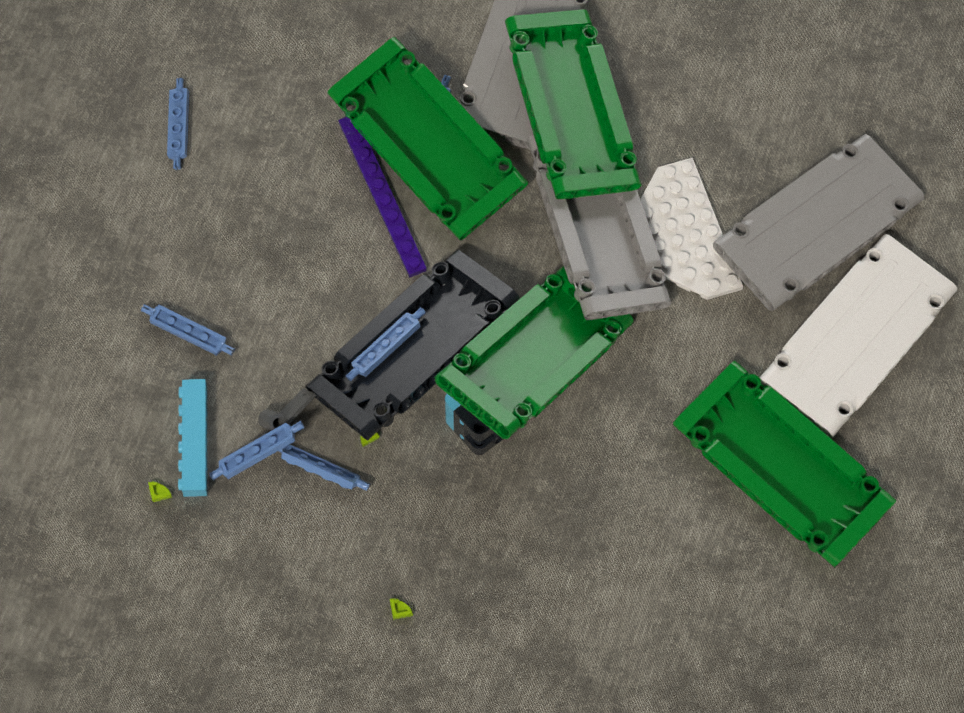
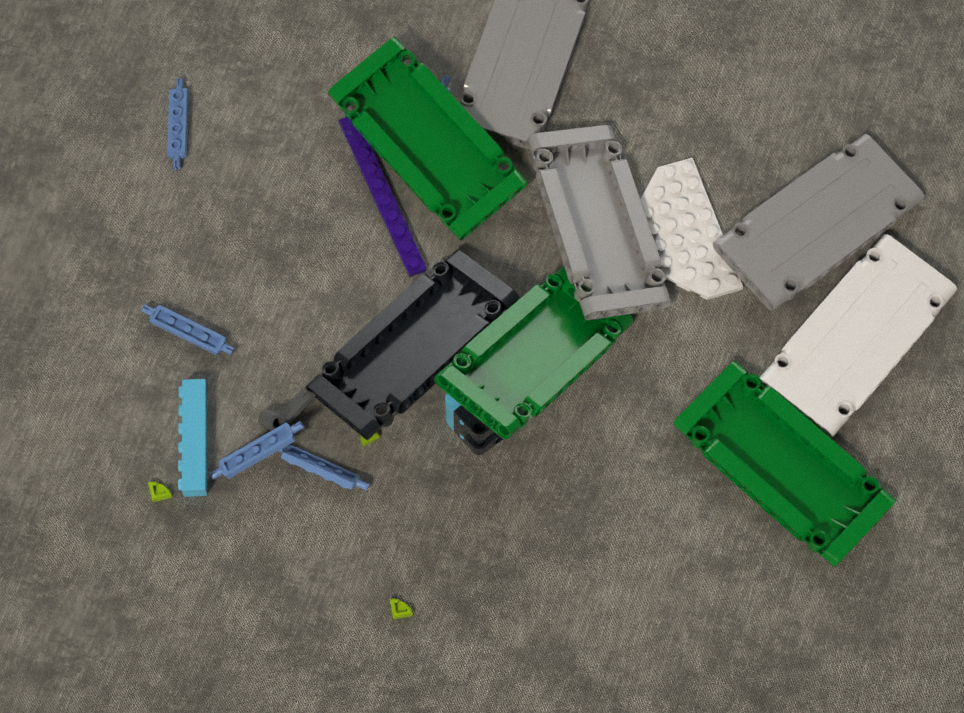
(385, 344): medium blue plate -> none
(572, 104): green panel -> none

